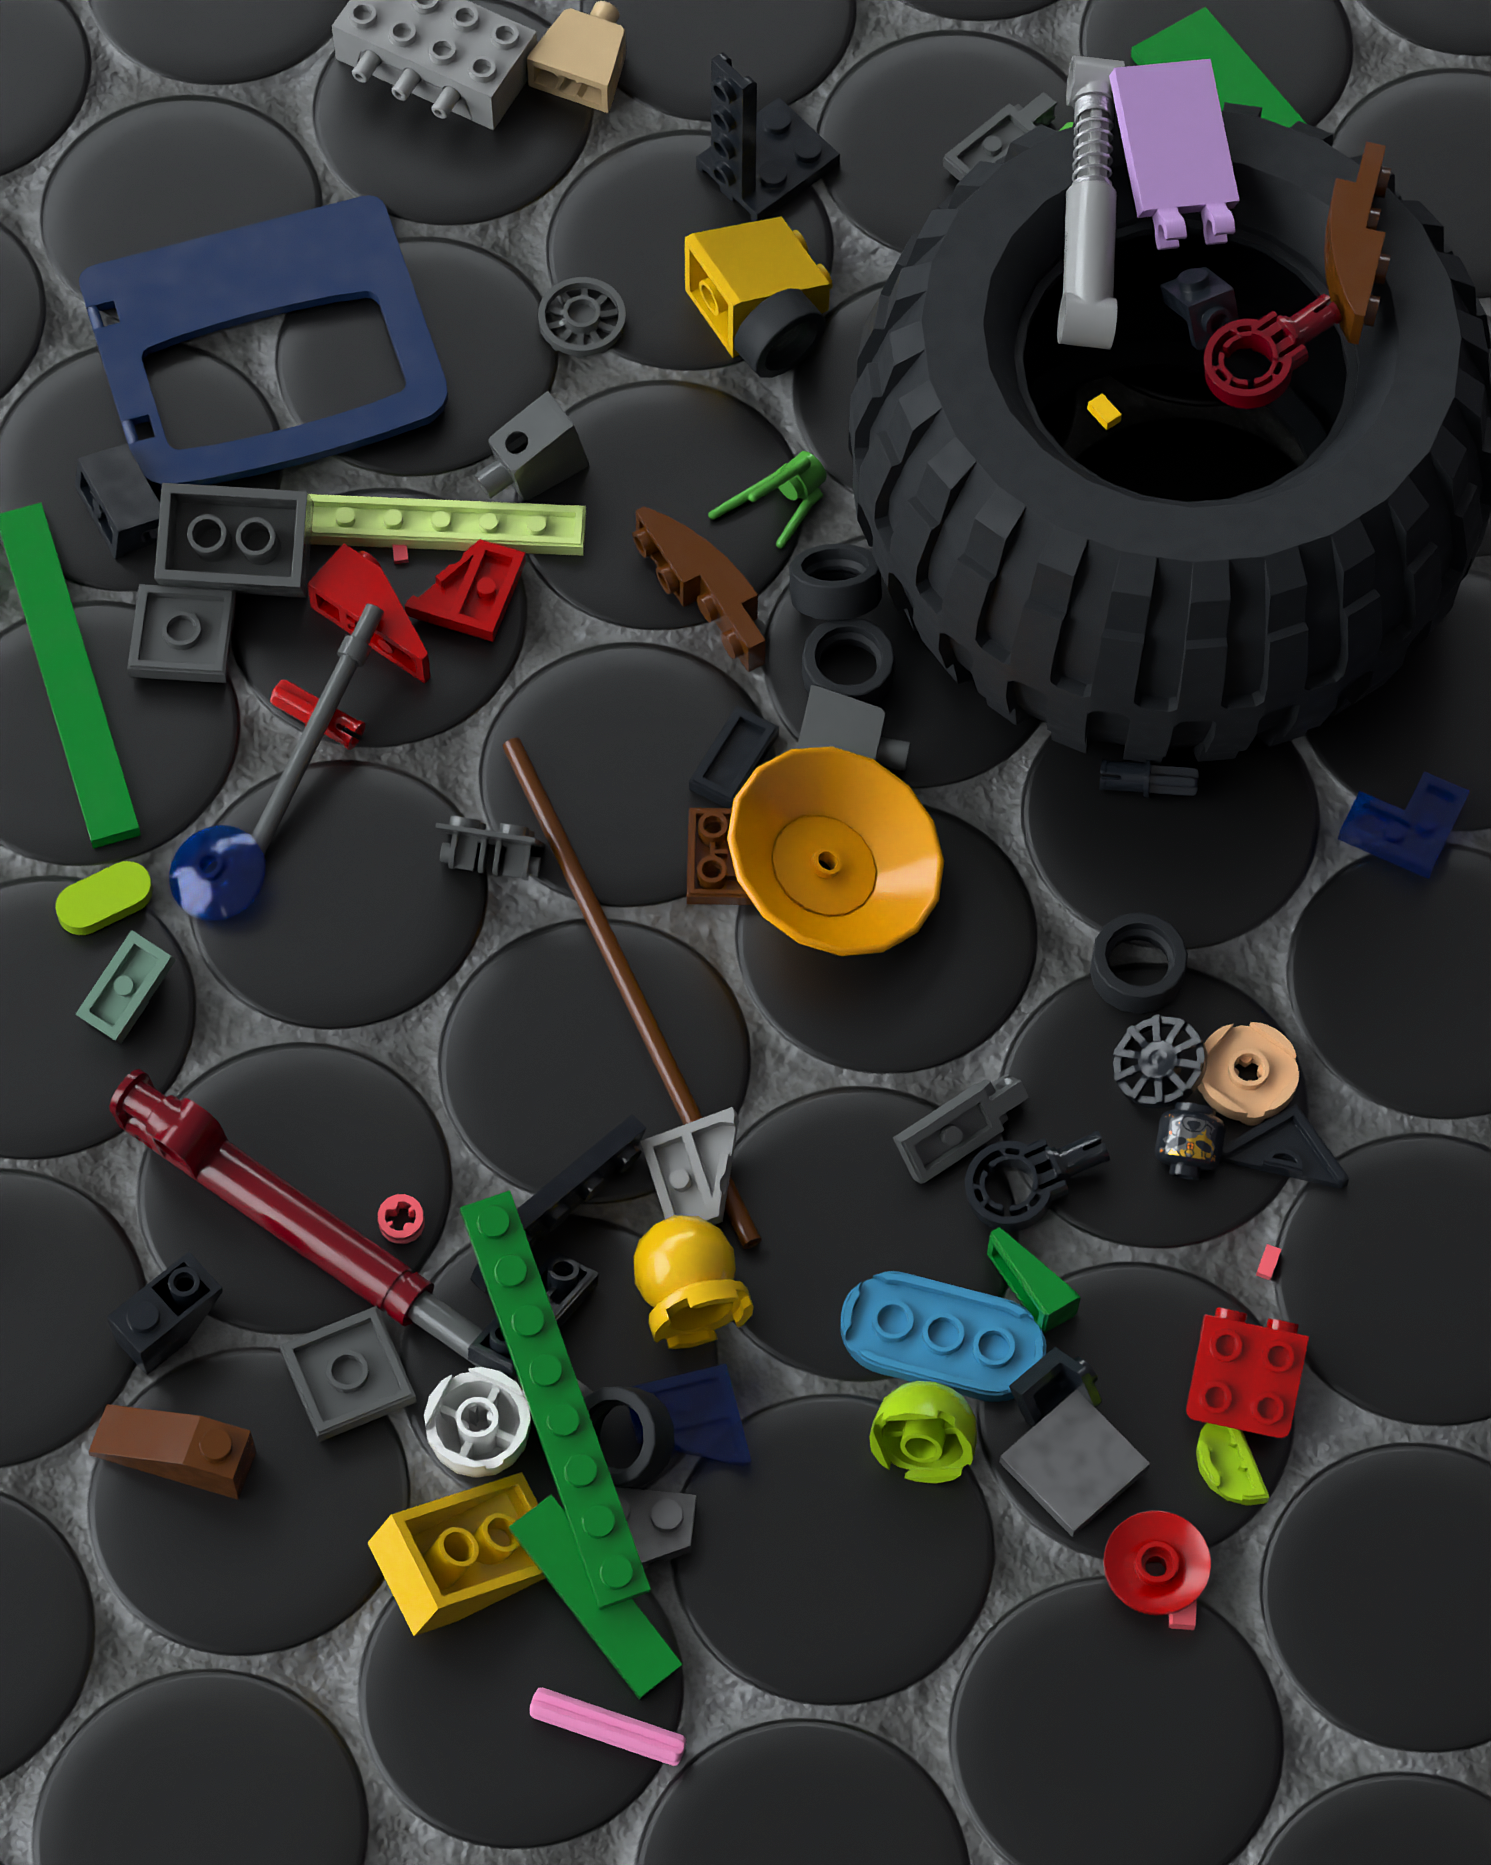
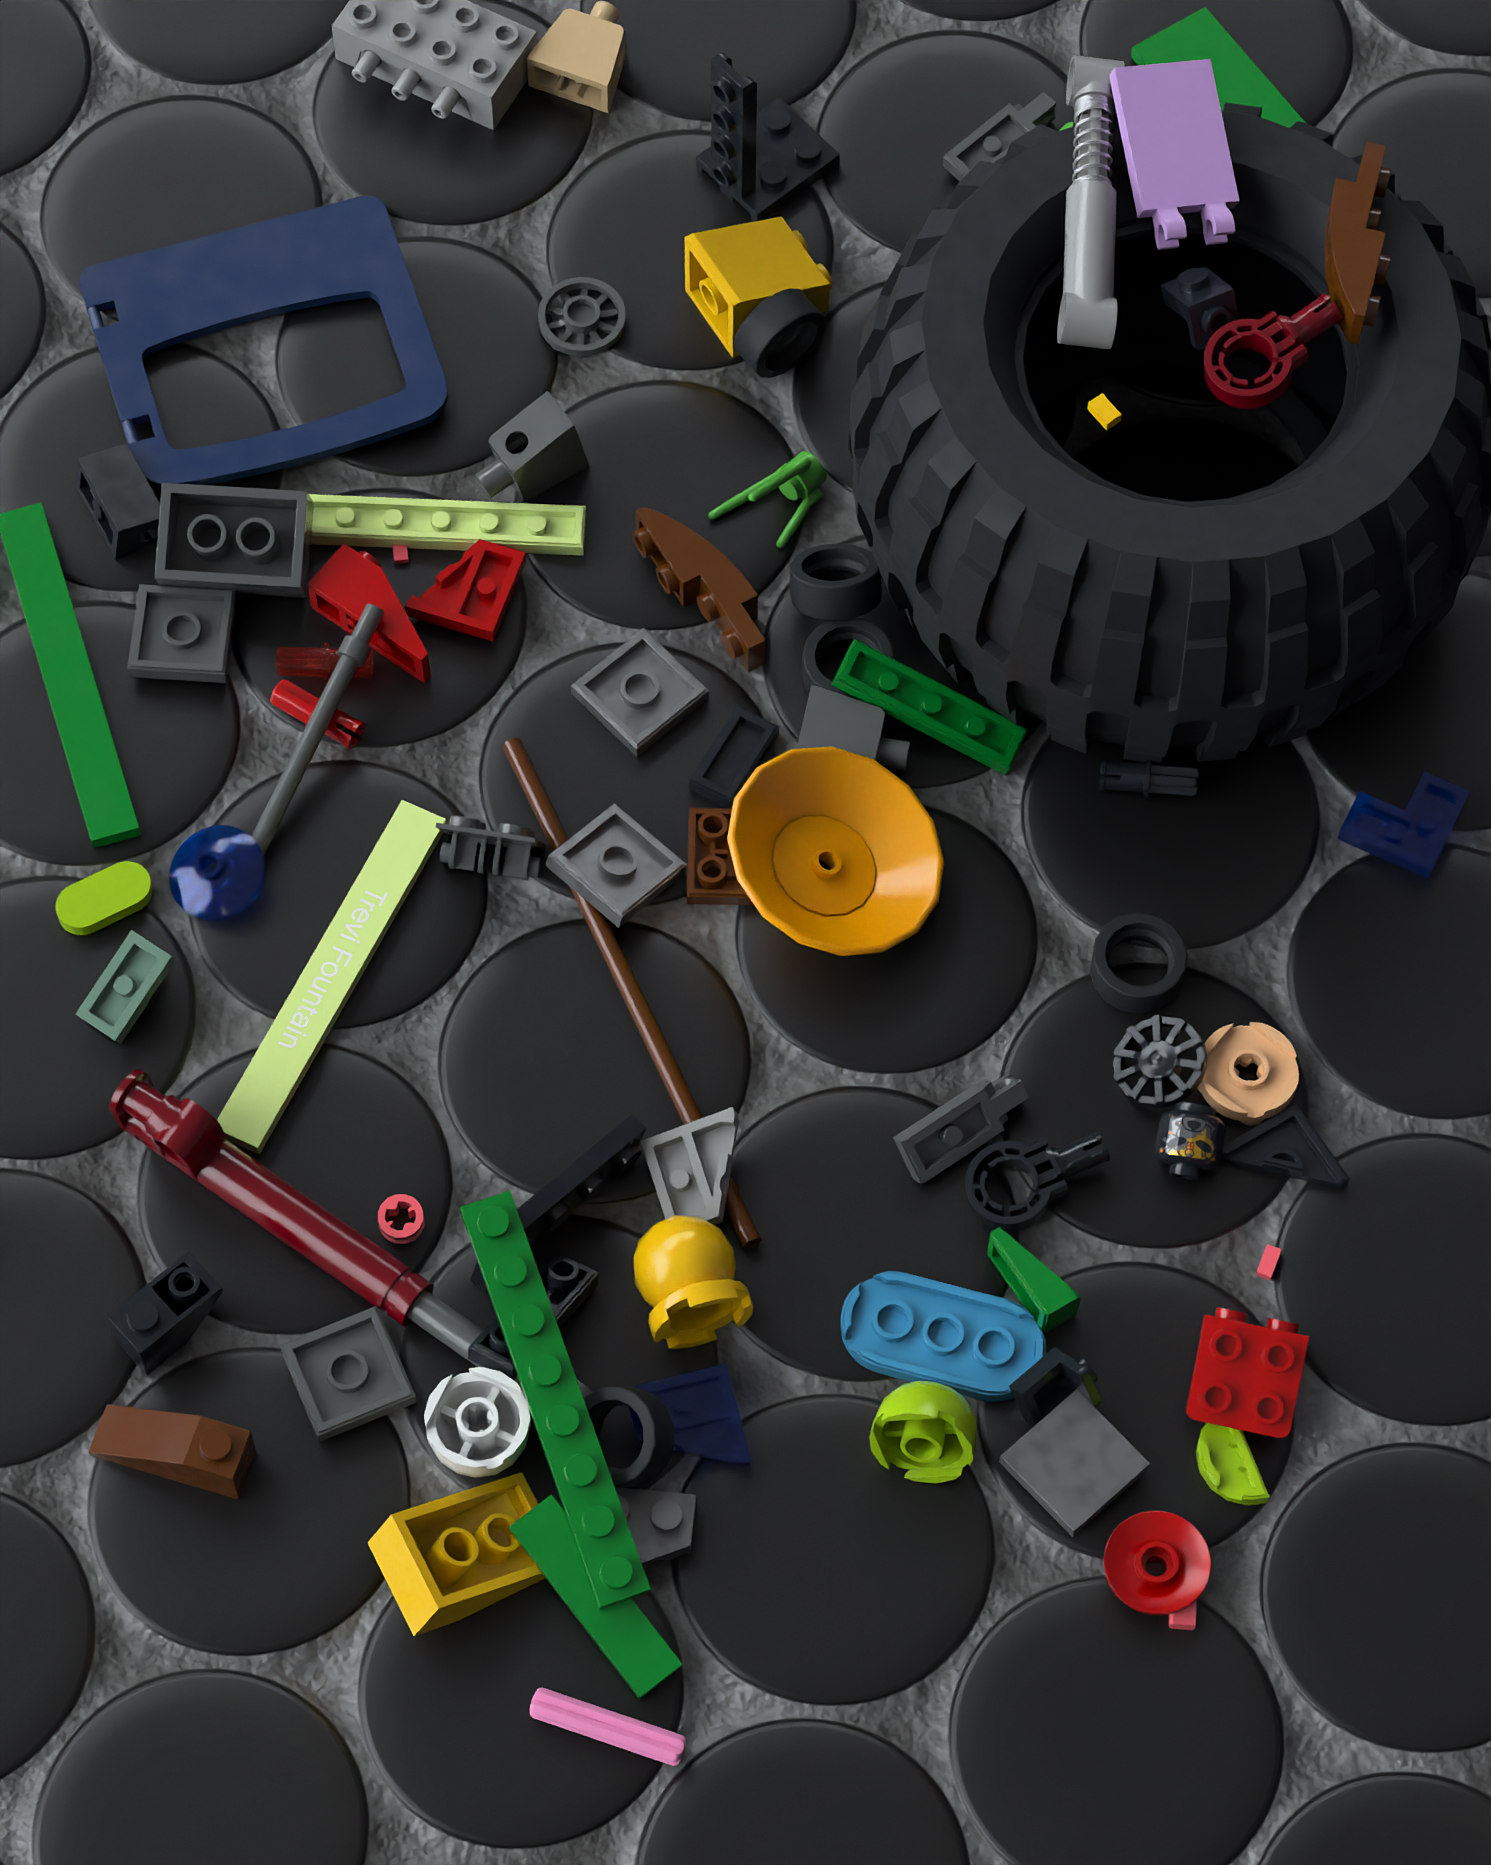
(315, 662): none -> clear red axle
(330, 977): none -> yellowish green tile
(616, 865): none -> flat silver plate
(639, 692): none -> flat silver tile
(929, 707): none -> green tile

